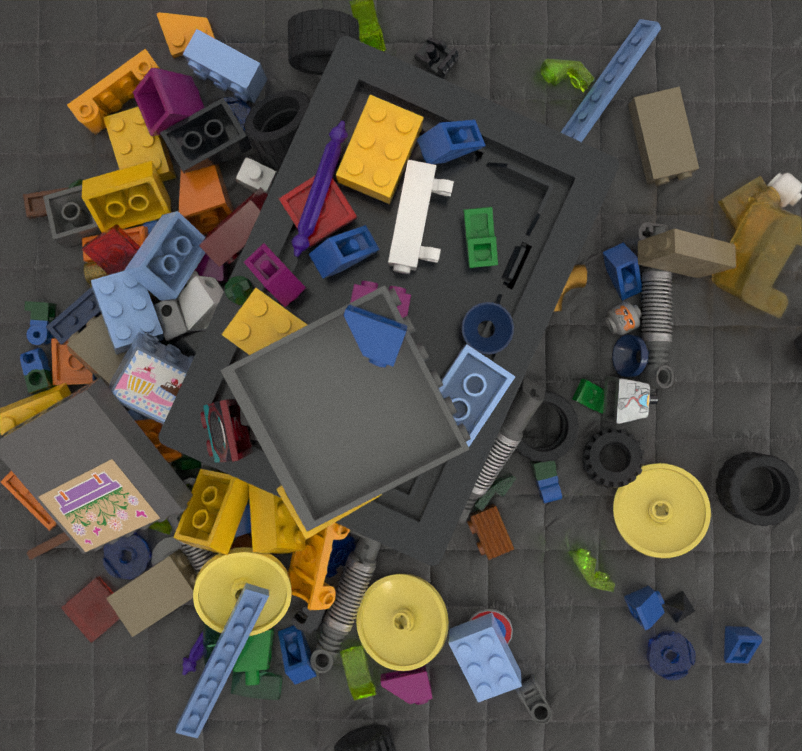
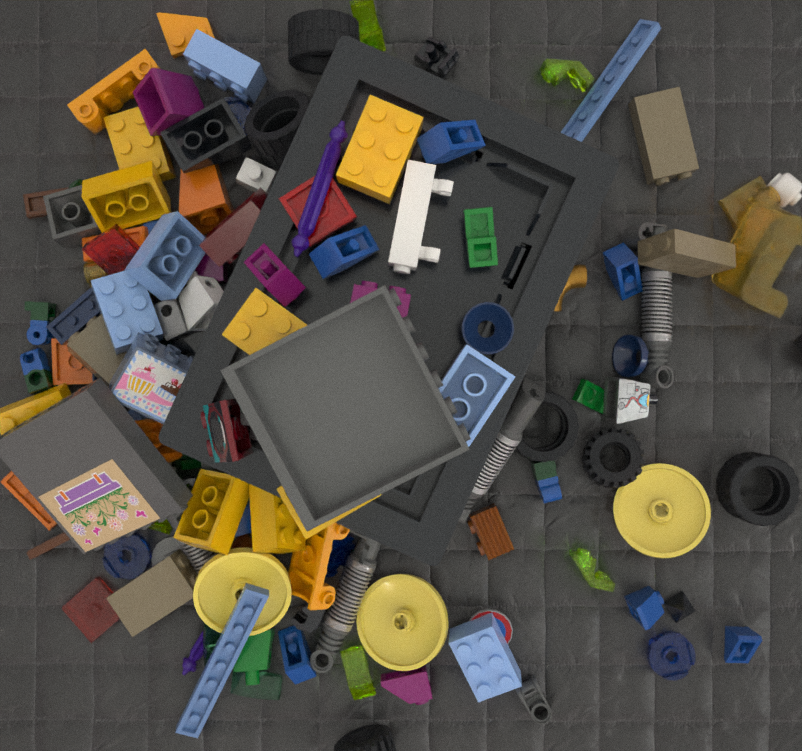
(238, 289): dark green plate -> none
(375, 335): blue slope -> none
(500, 486): clear green slope -> none
(623, 318): light grey head -> none

